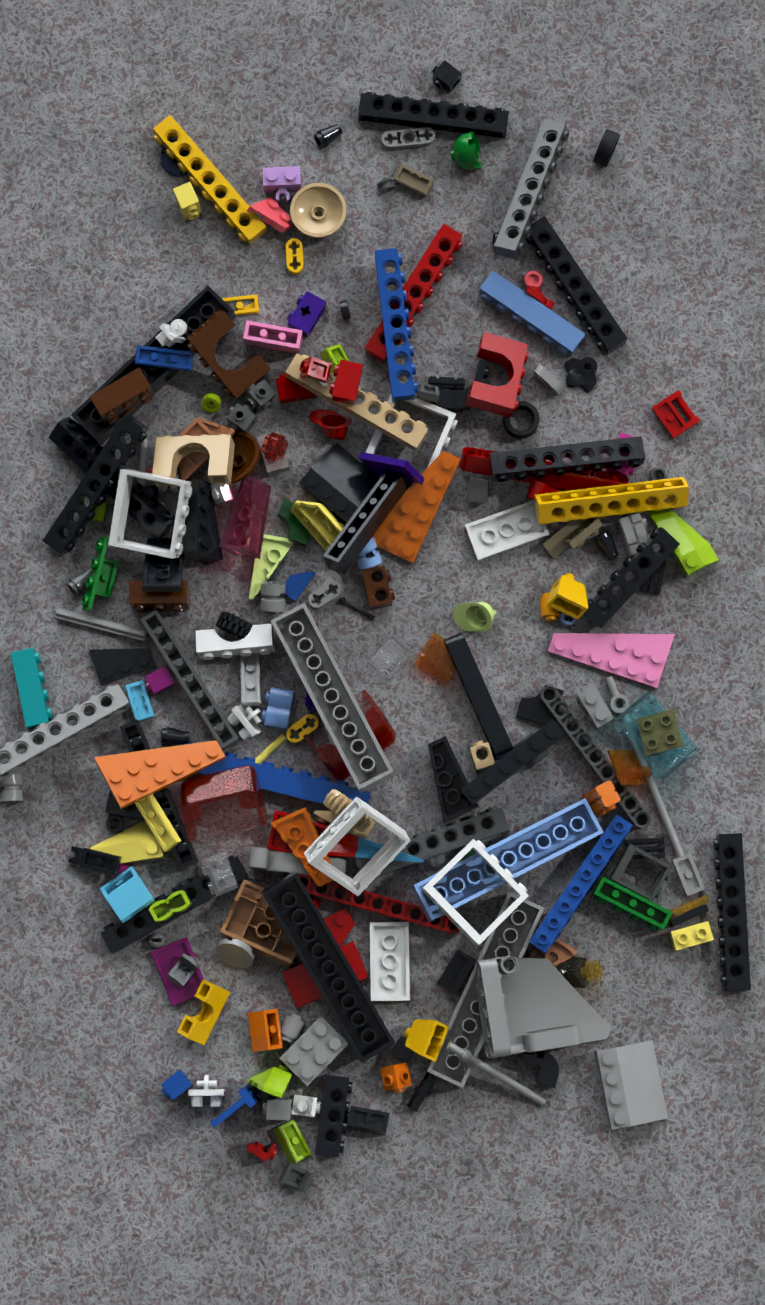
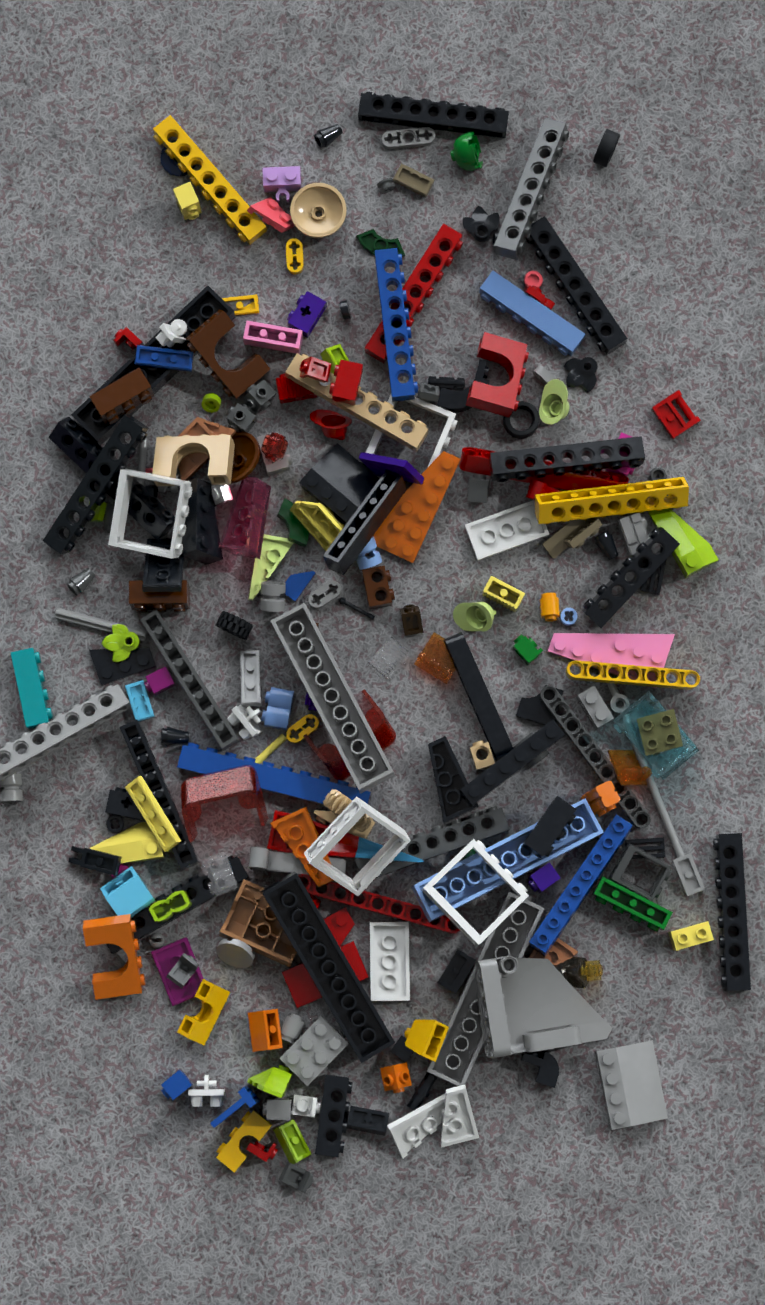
(102, 575): green bracket -> none
(117, 931): none -> orange arch
(118, 642): none -> lime plate
(131, 339): none -> red bracket
(145, 772): orange wing -> none
(253, 1125): none -> yellow arch
(259, 640): white arch -> none
(372, 241): none -> dark green tile
(411, 620): none -> dark brown bracket
(416, 1125): none -> white wing
(446, 76): black brick -> none
(458, 1118): none -> white wing
(465, 1055): light grey bar -> none
(481, 221): none -> black plate
(503, 594): none -> light yellow brick
(526, 649): none -> green brick
(543, 878): none -> dark purple brick
(550, 828): none -> black brick
(554, 402): none -> yellowish green piece
(568, 596): yellow torso -> none
(641, 671): none -> yellow beam
(688, 915): black tile -> none
(690, 905): clear yellow tile -> none

